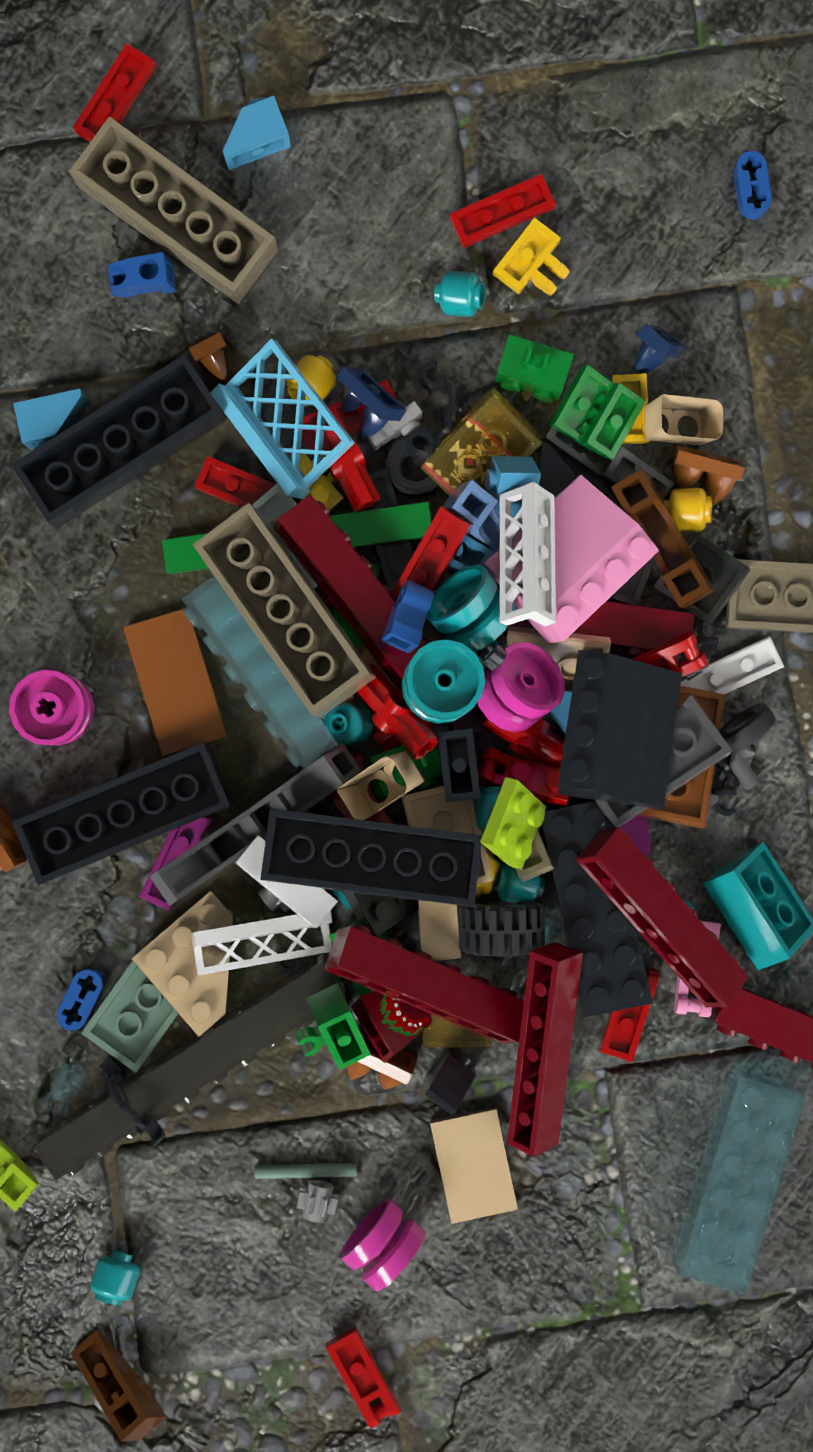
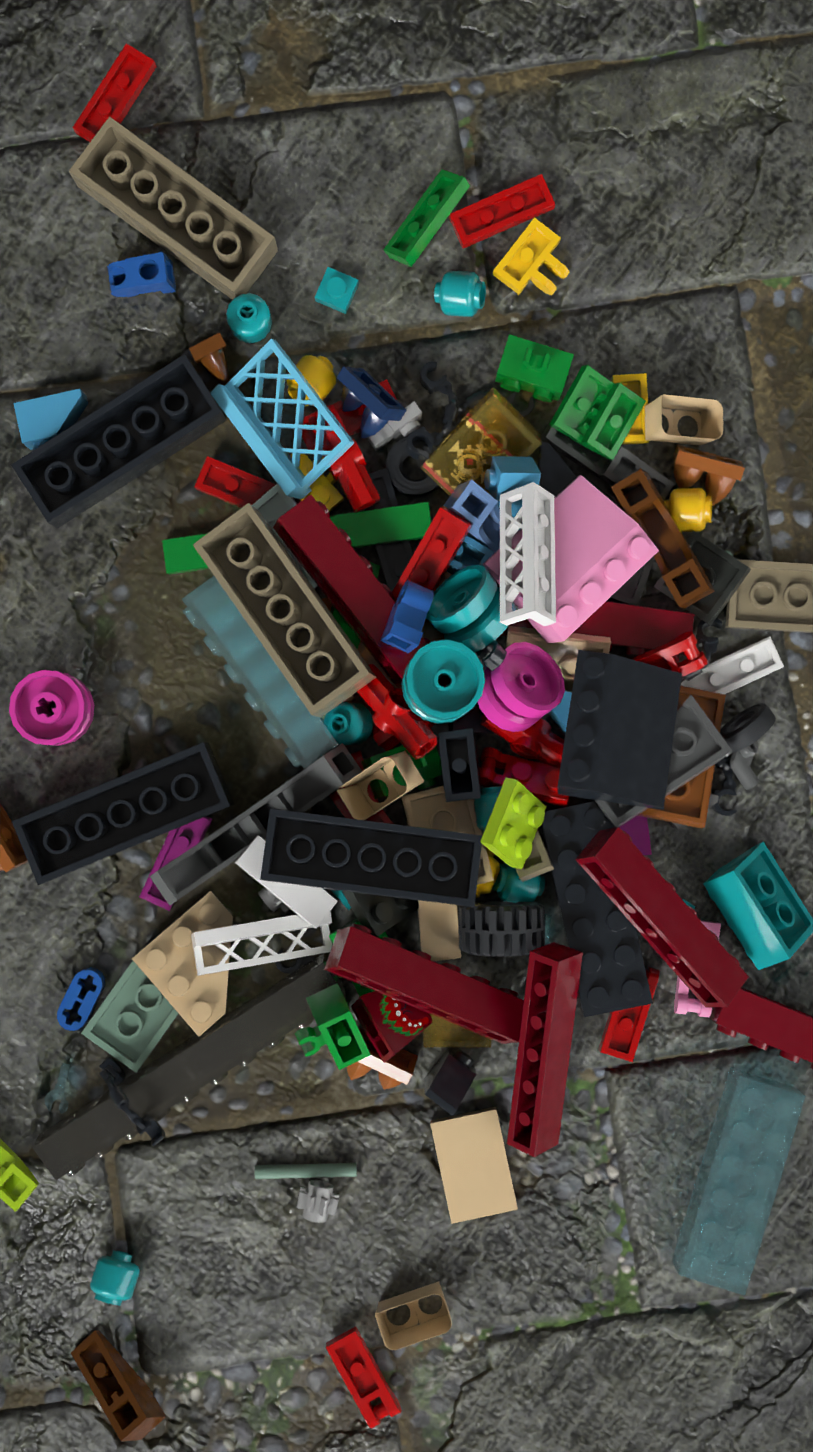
(175, 682): dark orange tile -> none
(251, 328): none -> teal head
(256, 133): dark azure slope -> none
(336, 290): none -> teal plate
(382, 1244): dark pink wheel -> none
(426, 217): none -> green plate
(430, 1325): none -> tan piece
(656, 348): dark blue tile -> none
(759, 184): blue beam -> none

